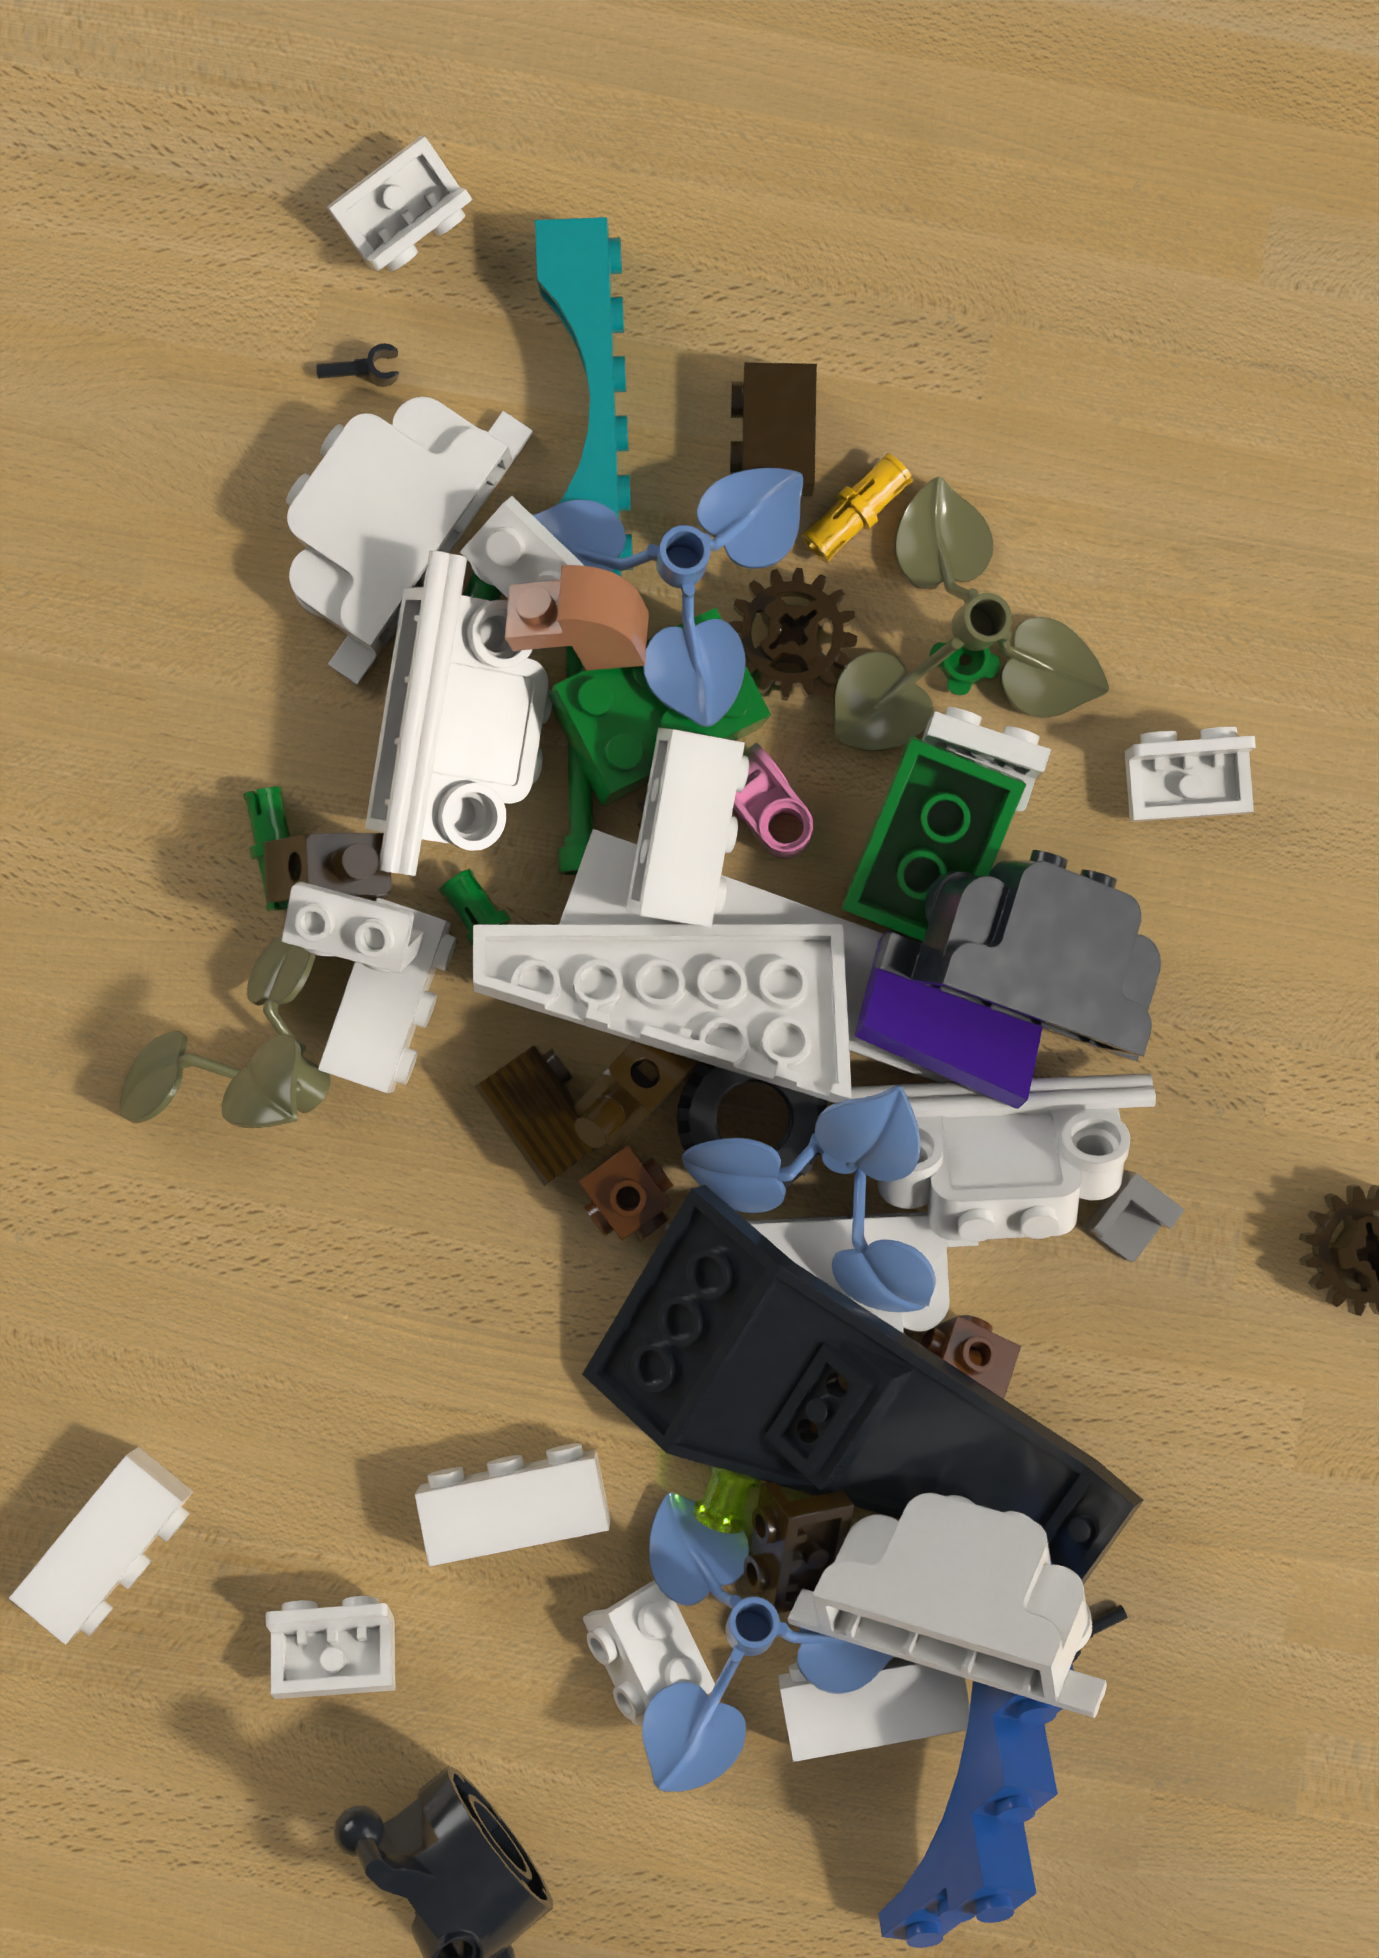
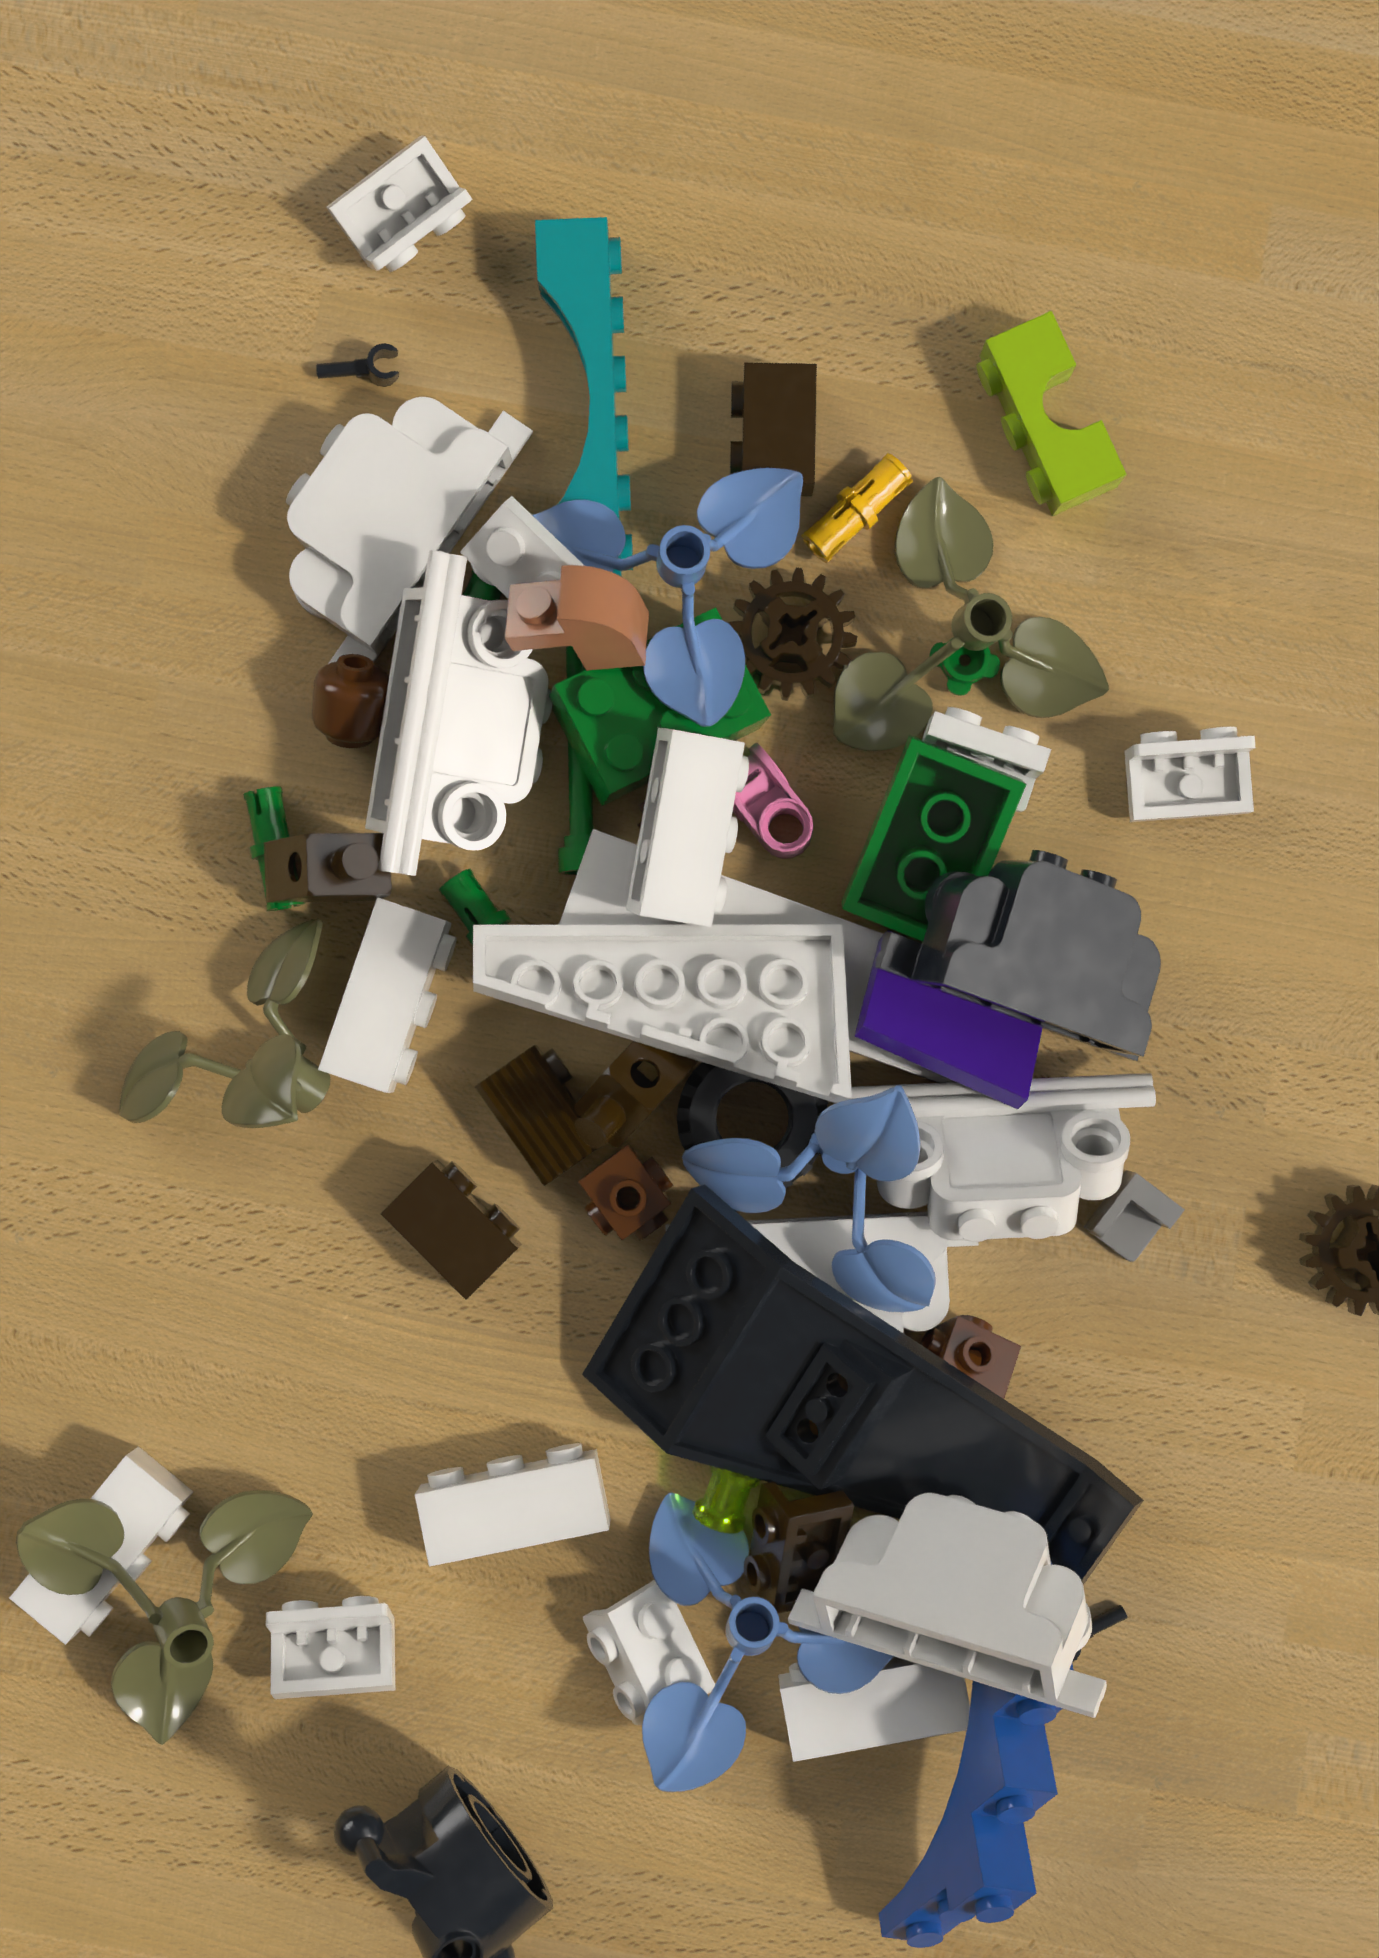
(165, 1680): none -> olive plant
(350, 701): none -> reddish brown head
(351, 928): white bracket -> none
(453, 1226): none -> dark brown brick
(1063, 462): none -> lime arch

